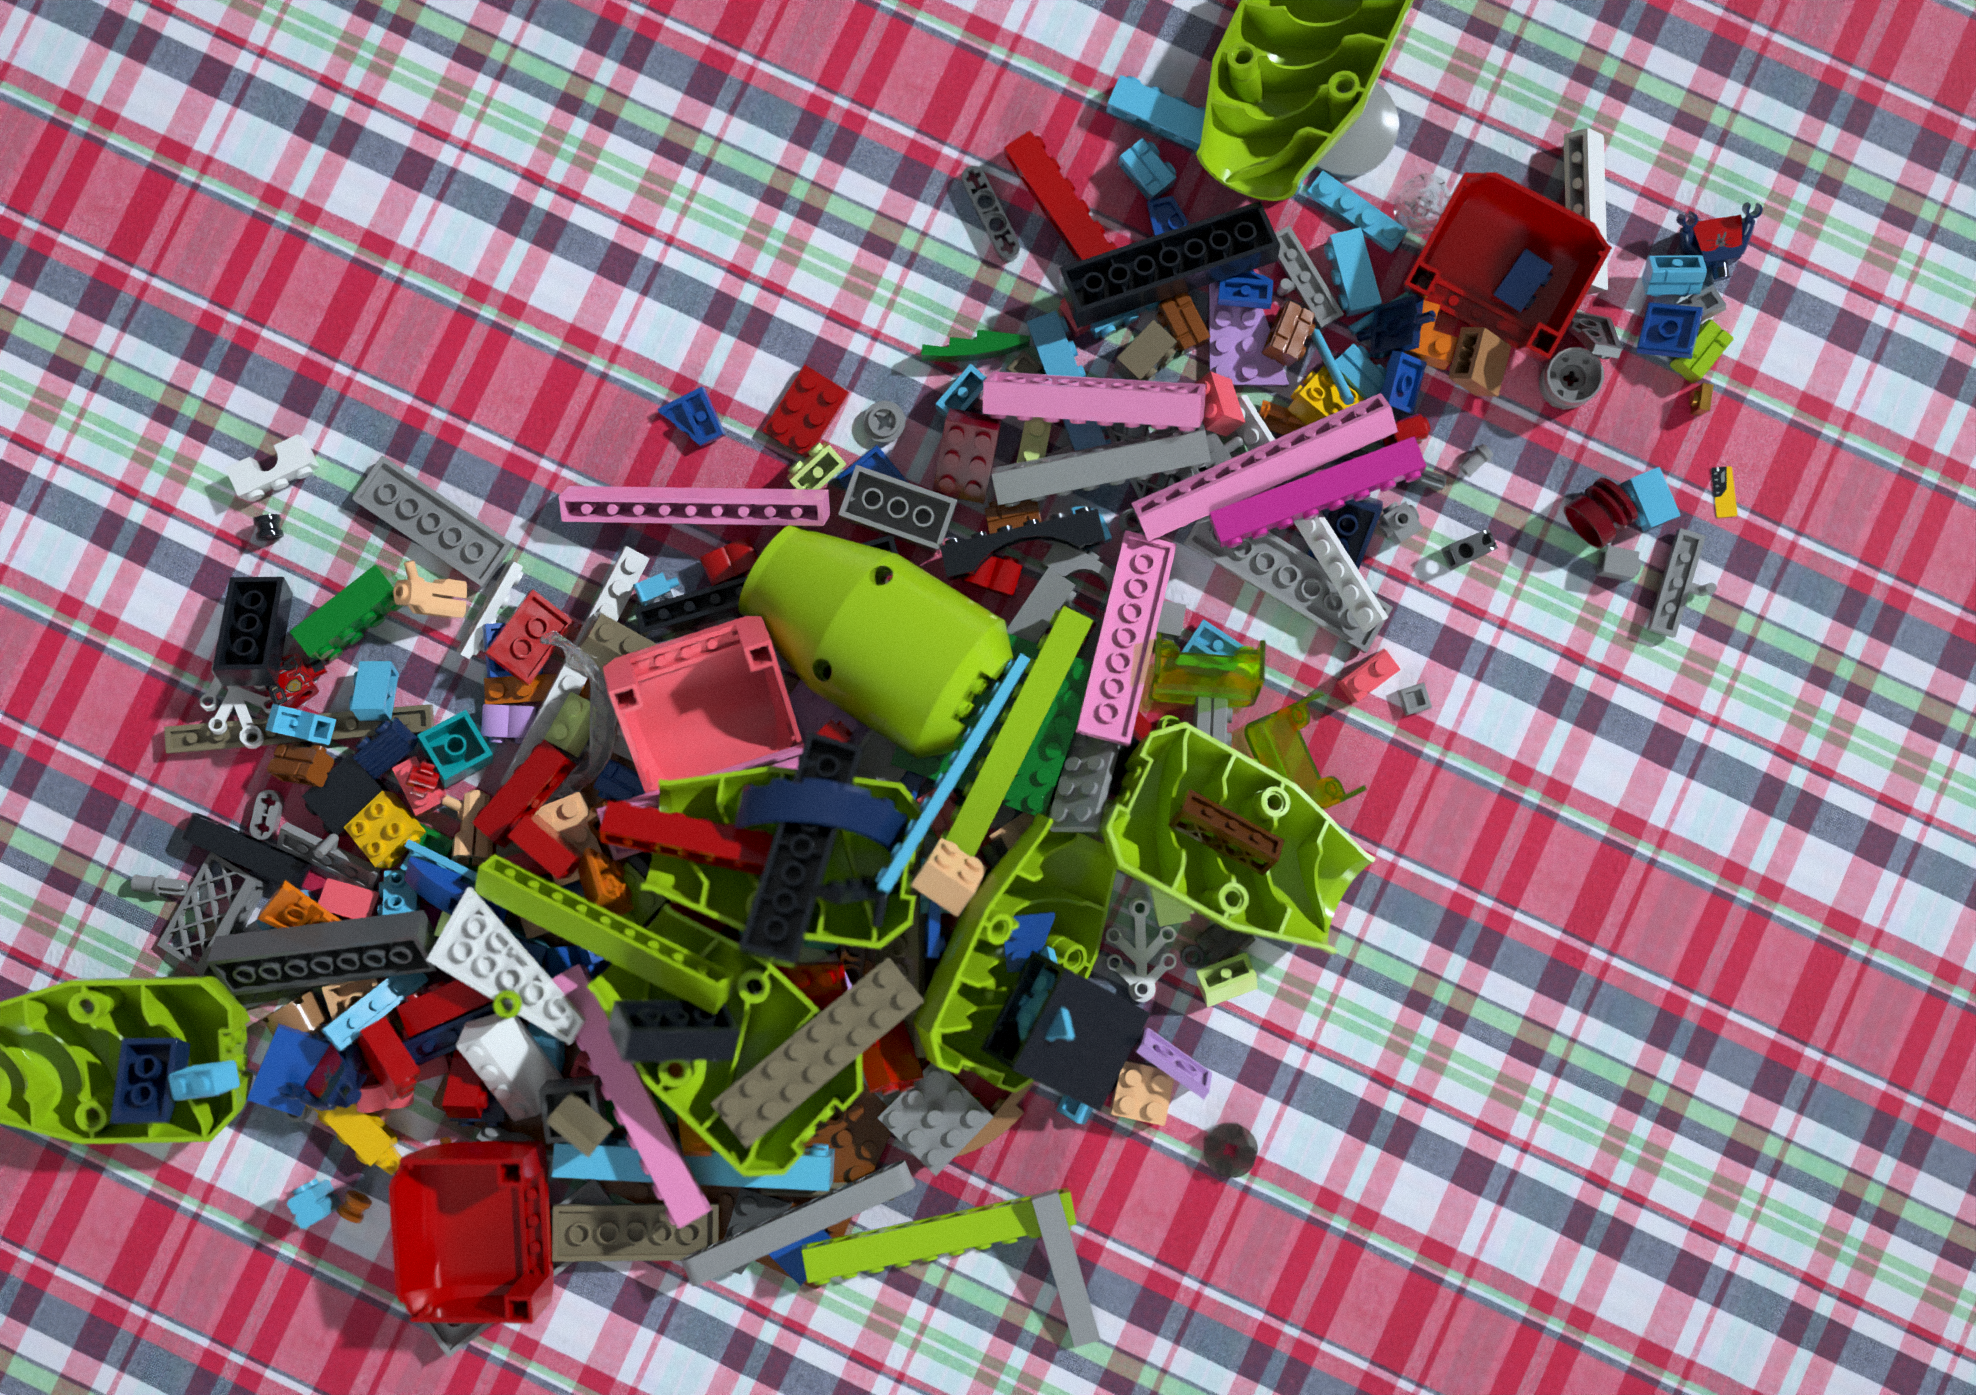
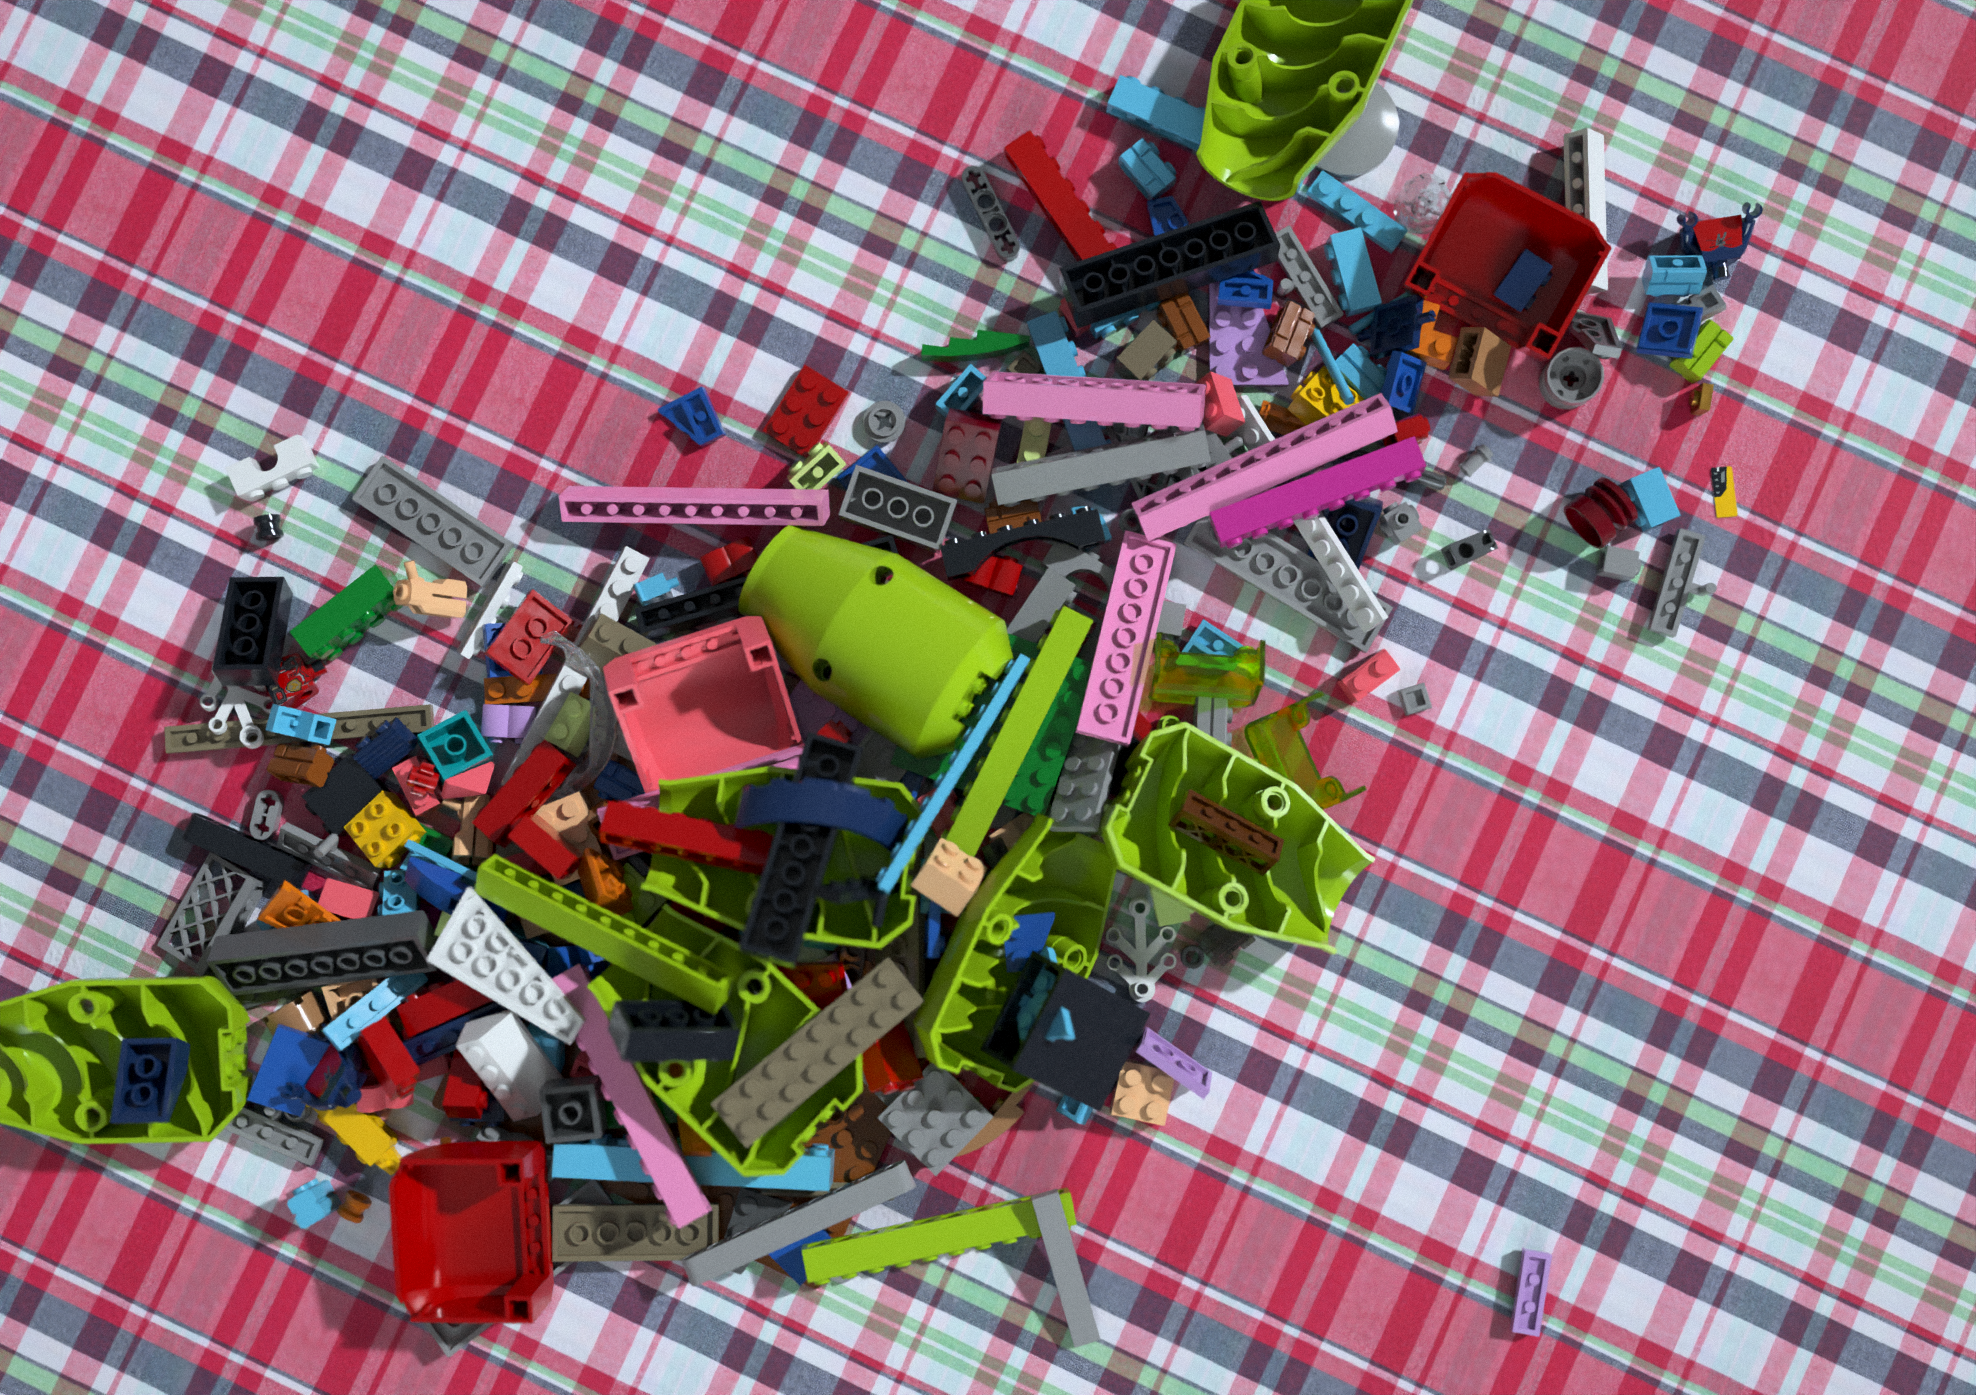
(159, 885): light grey axle -> none
(204, 1080): medium azure brick -> none
(276, 1134): none -> light grey plate
(374, 691): medium azure brick -> none
(468, 783): none -> coral slope
(499, 1007): lime plate -> none
(579, 1124): dark tan panel -> none
(1215, 1144): clear smoke plate -> none
(1226, 979): yellowish green brick -> none
(1530, 1292): none -> lavender plate

